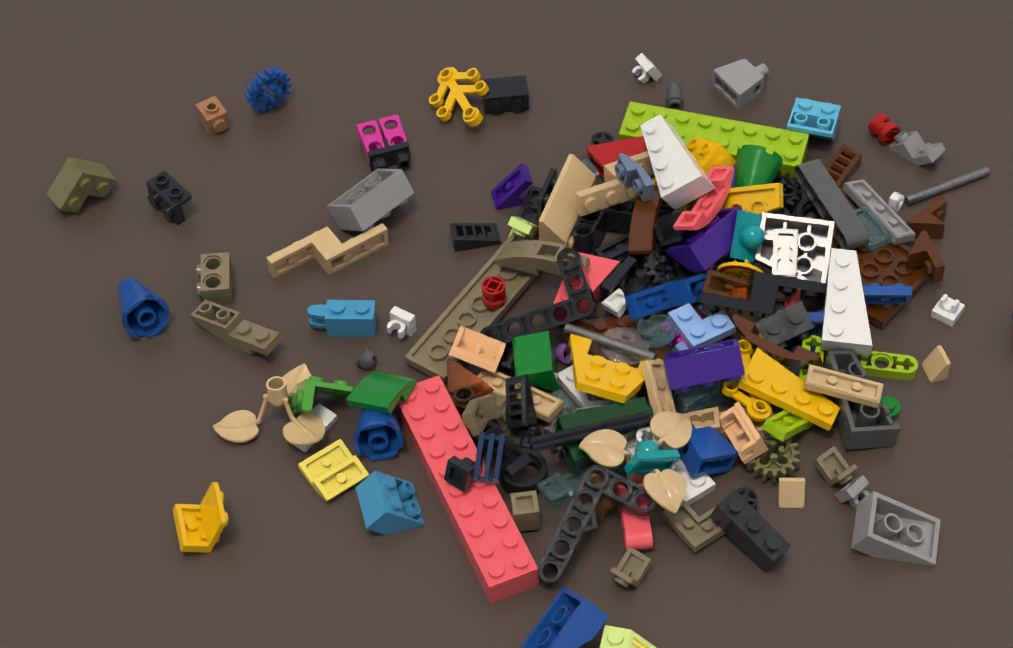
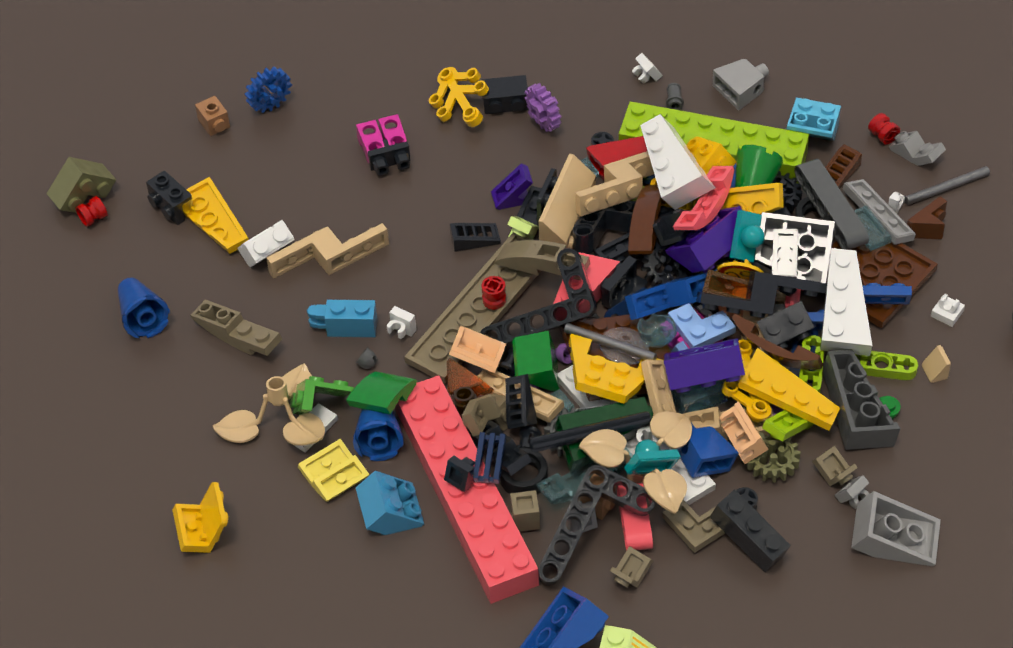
(93, 210): none -> red wheel
(213, 216): none -> yellow wing
(215, 278): dark tan brick -> none
(266, 243): none -> white brick
(371, 200): light grey brick -> none
(542, 107): none -> medium lavender gear
(615, 303): white tile -> none
(633, 174): sand blue slope -> none
(791, 492): tan slope -> none
(843, 386): tan tile -> none
(925, 254): reddish brown slope -> none

